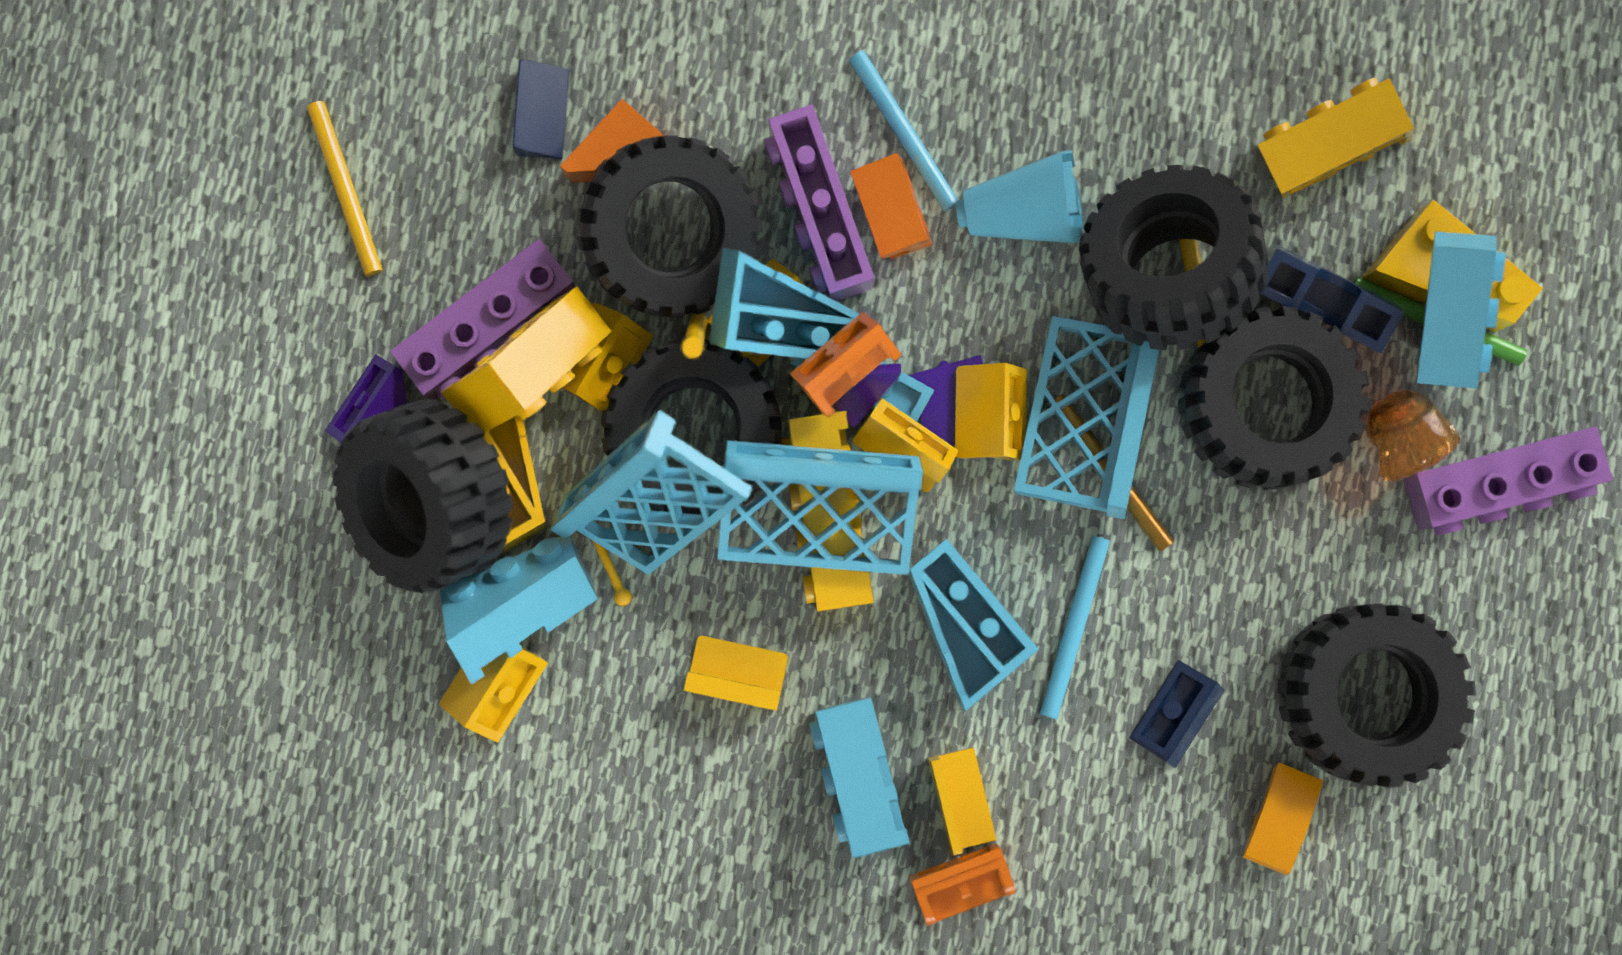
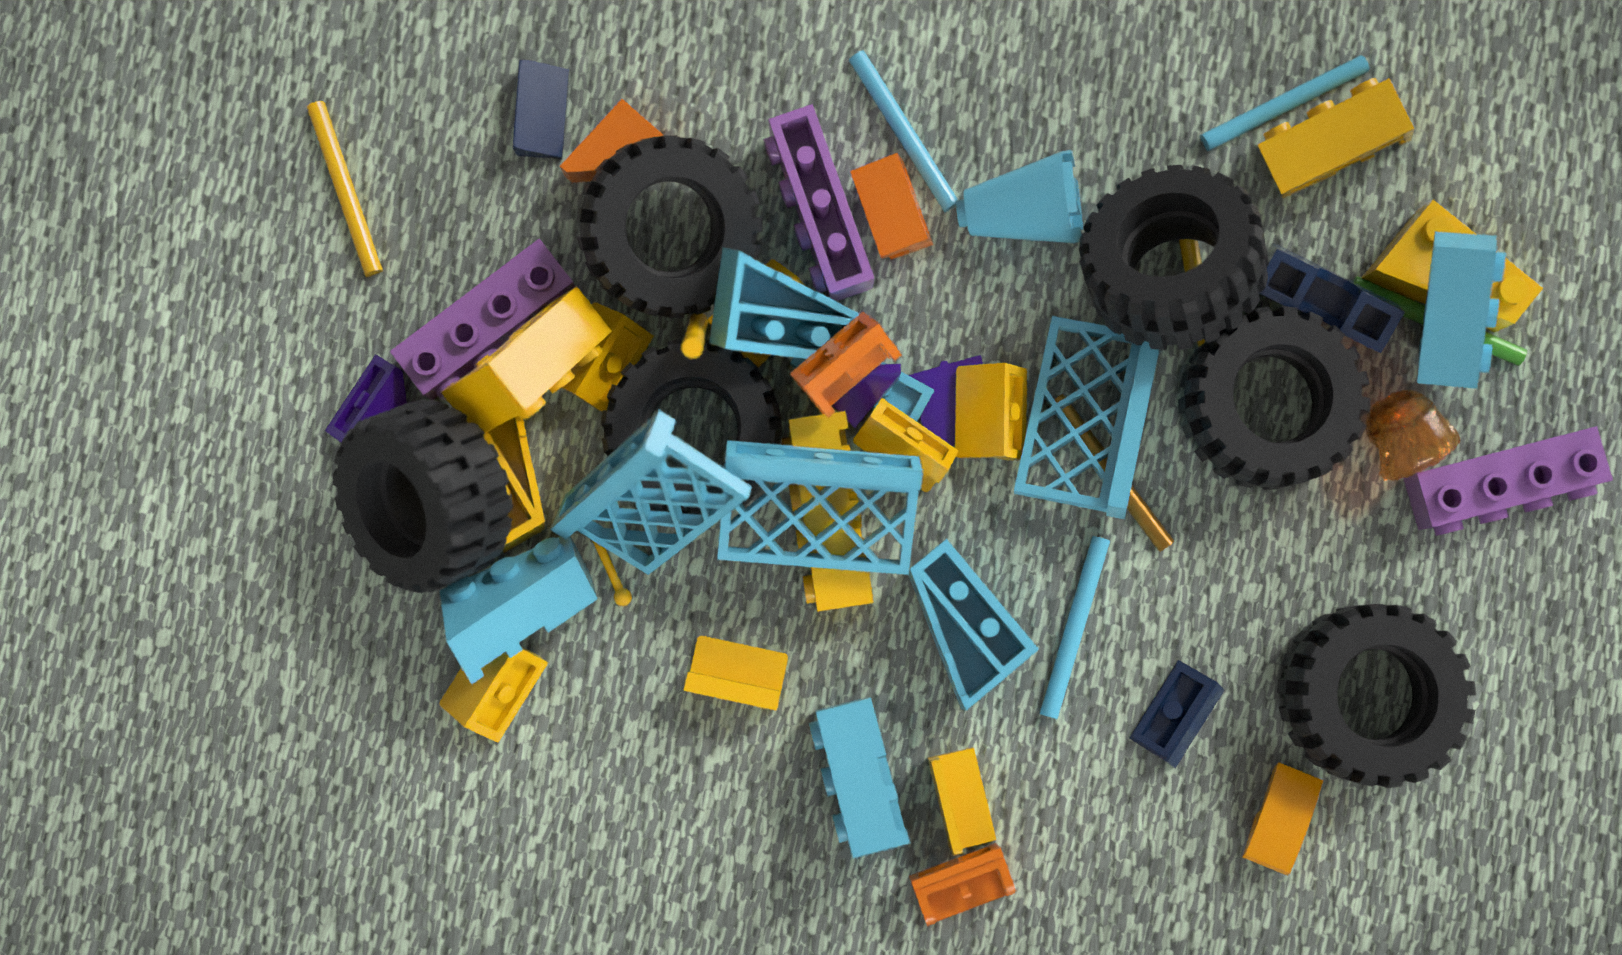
(1284, 103): none -> medium azure bar

